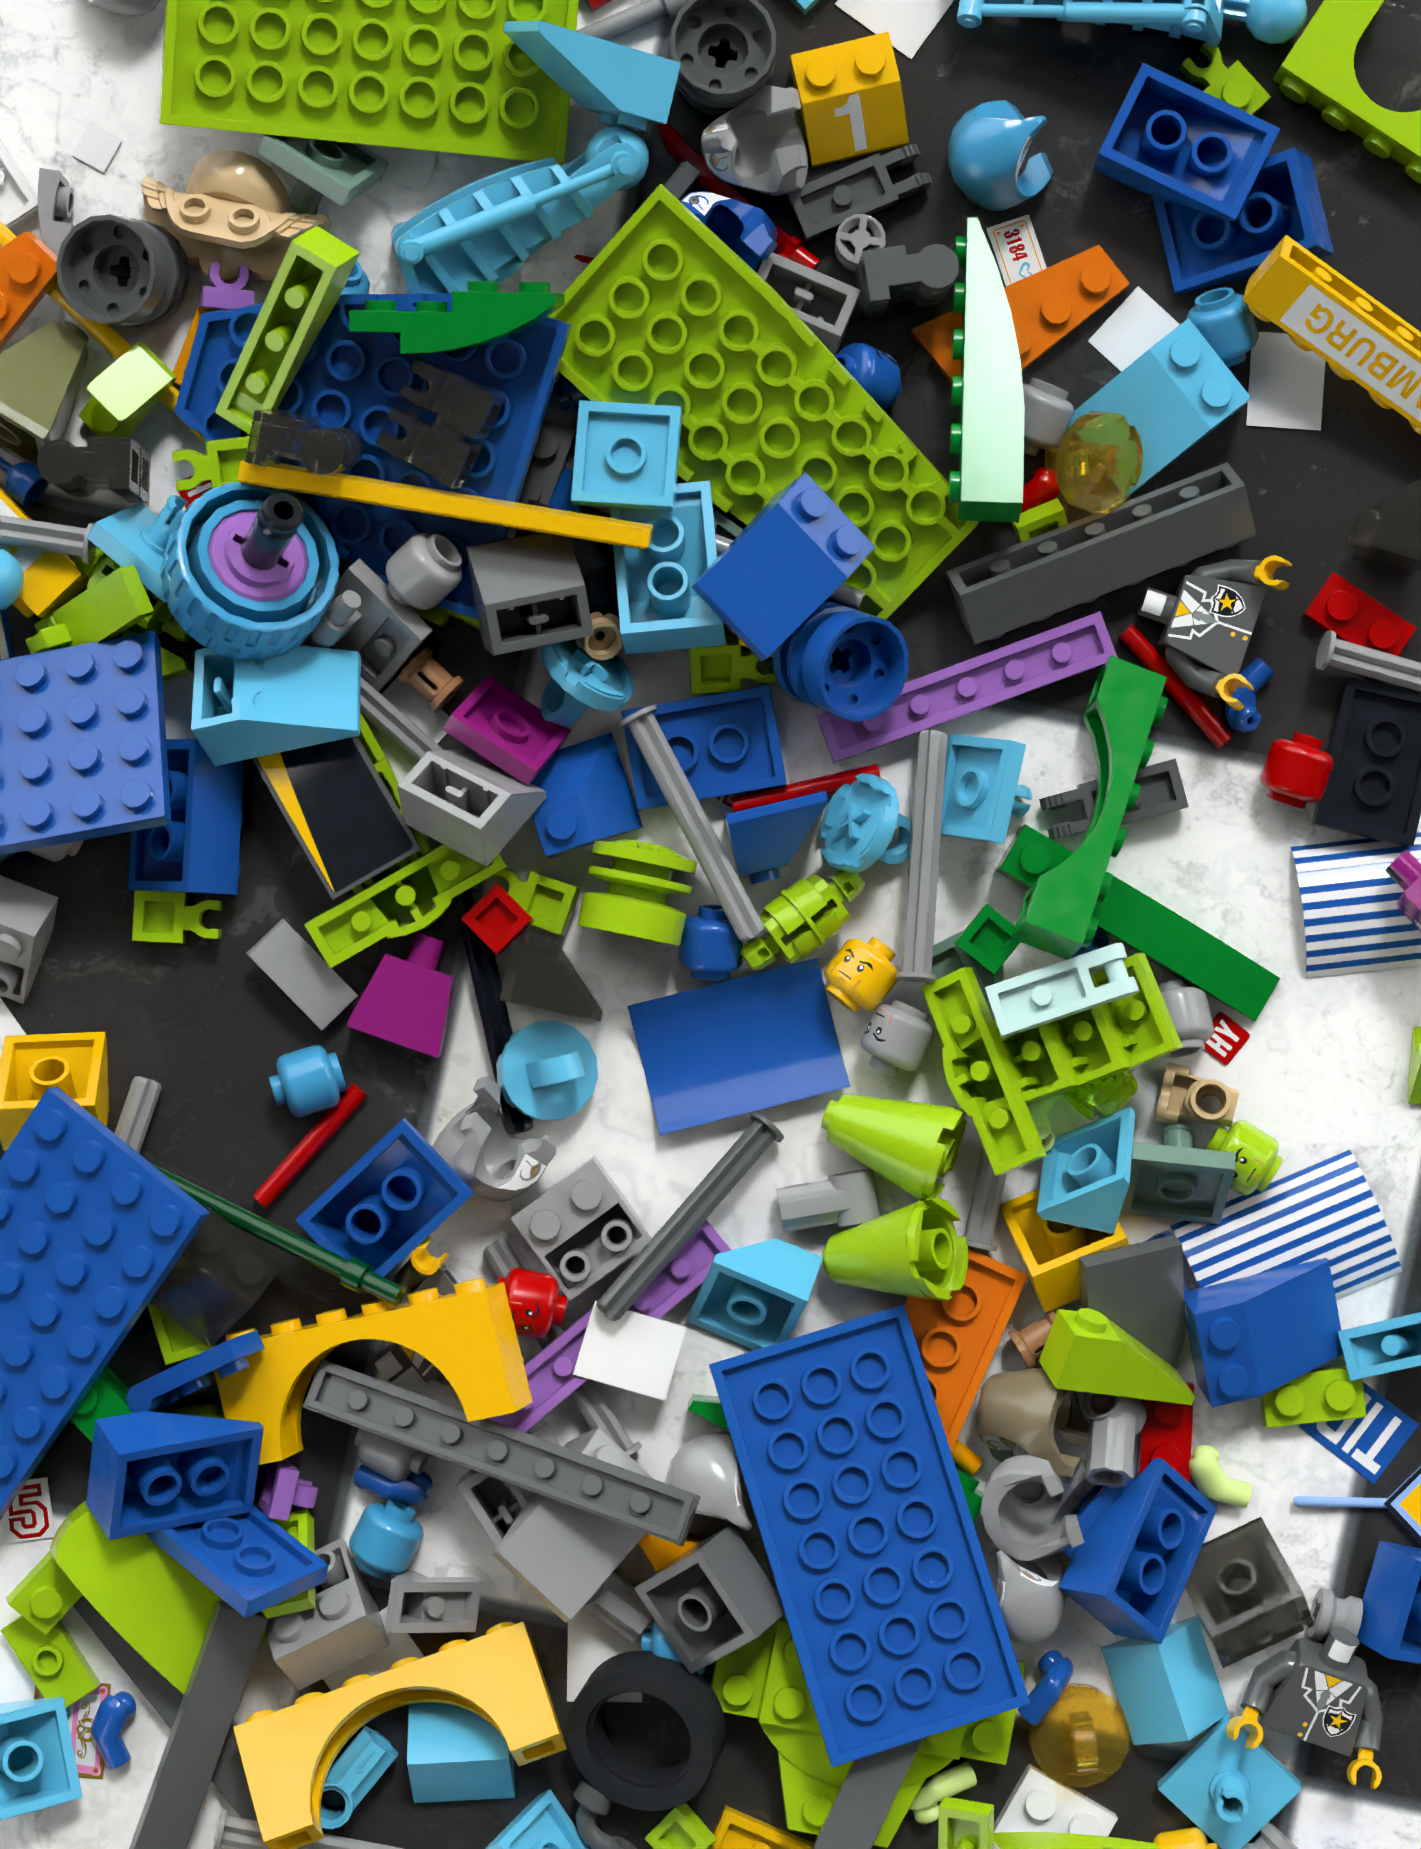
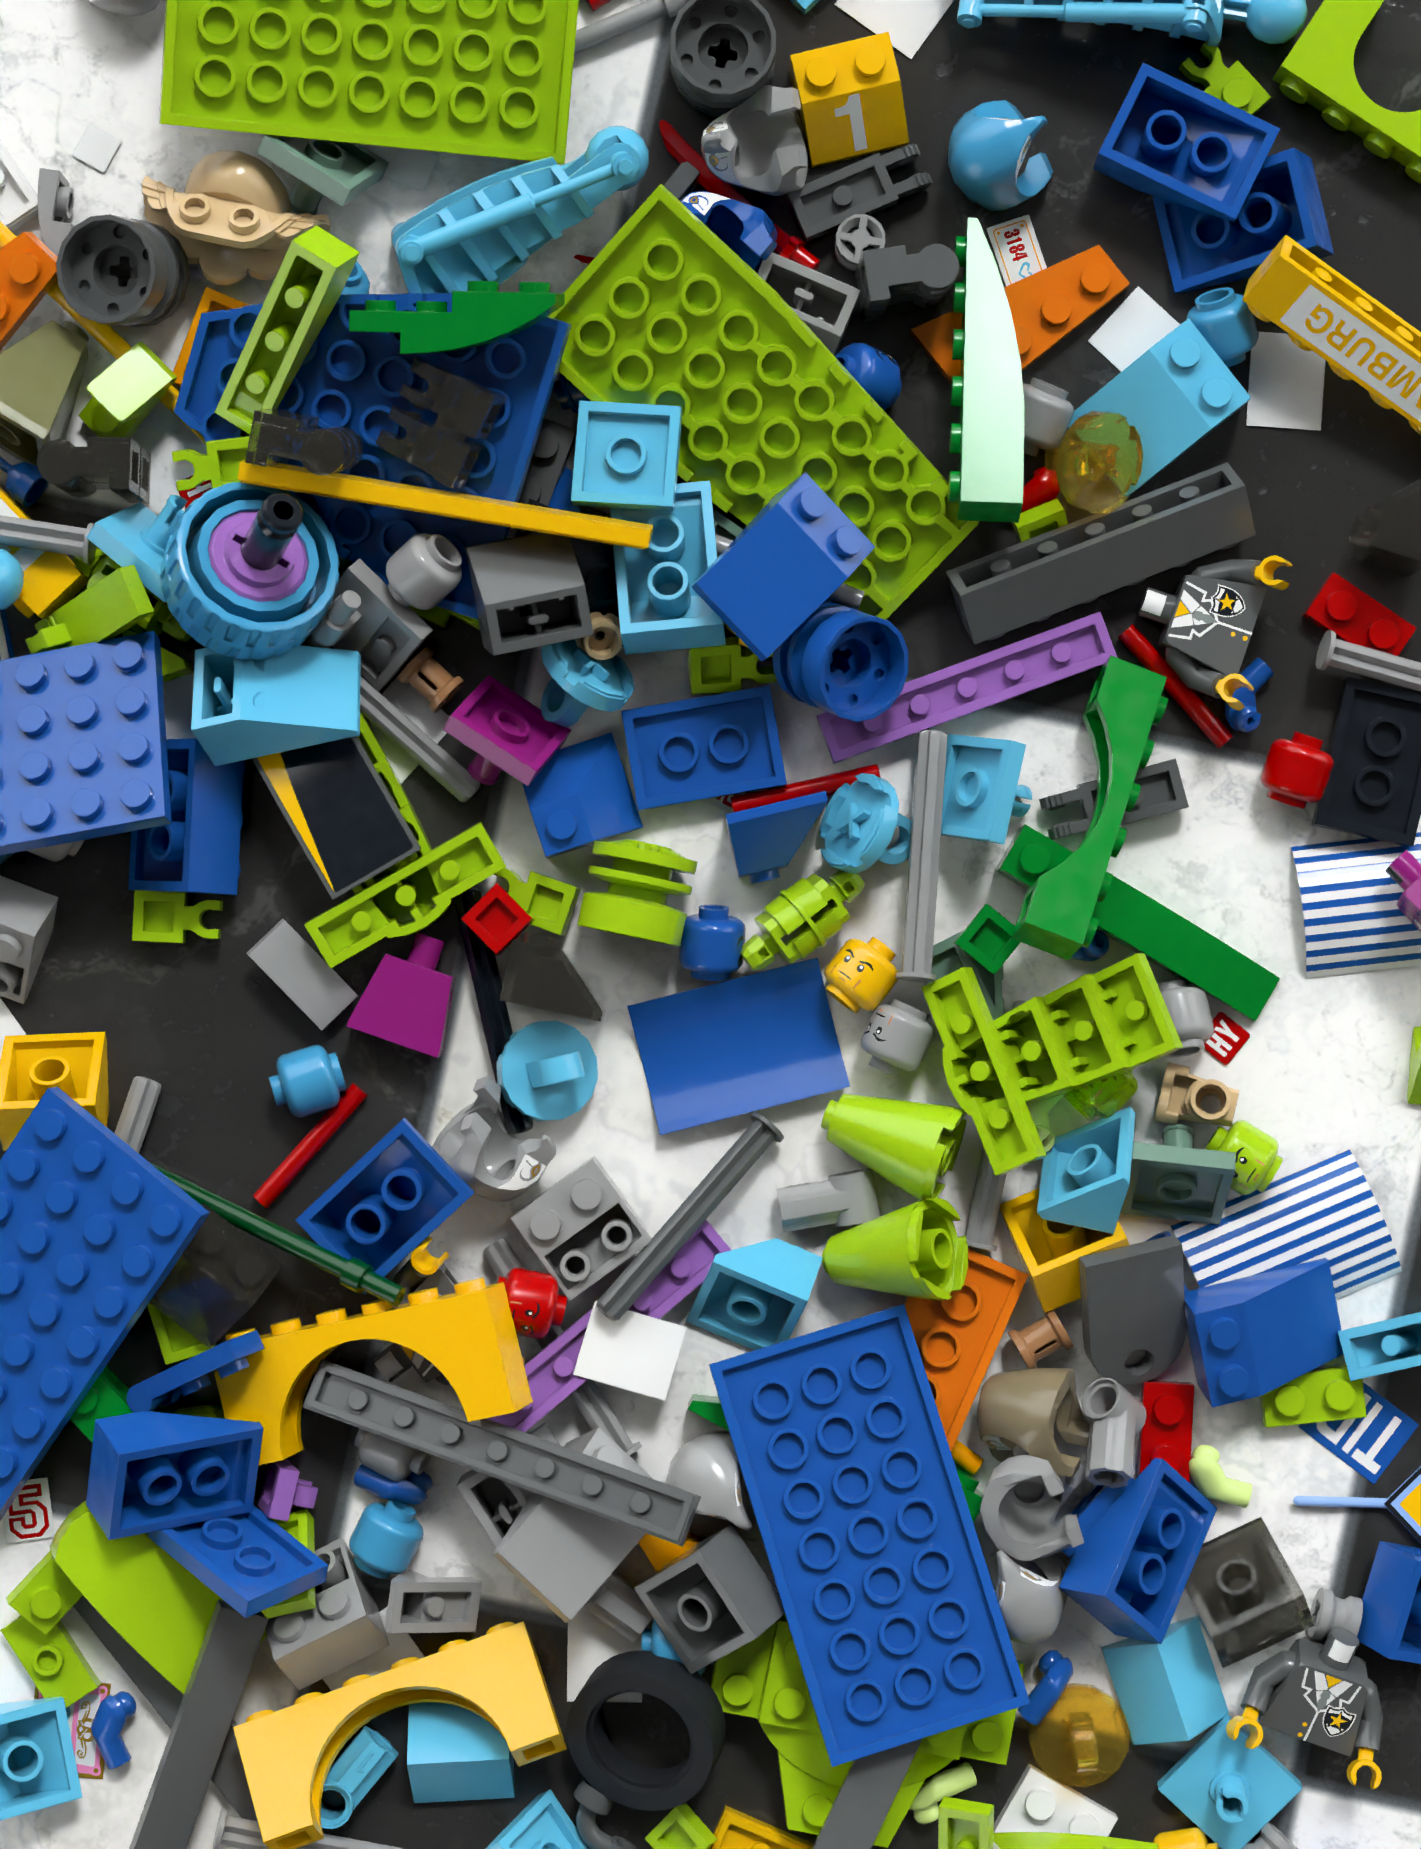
(224, 295): medium lavender tile -> none
(466, 802): light grey slope -> none
(600, 75): medium azure slope -> none
(694, 823): light grey axle -> none
(1060, 990): light aqua plate -> none
(1099, 1357): lime slope -> none

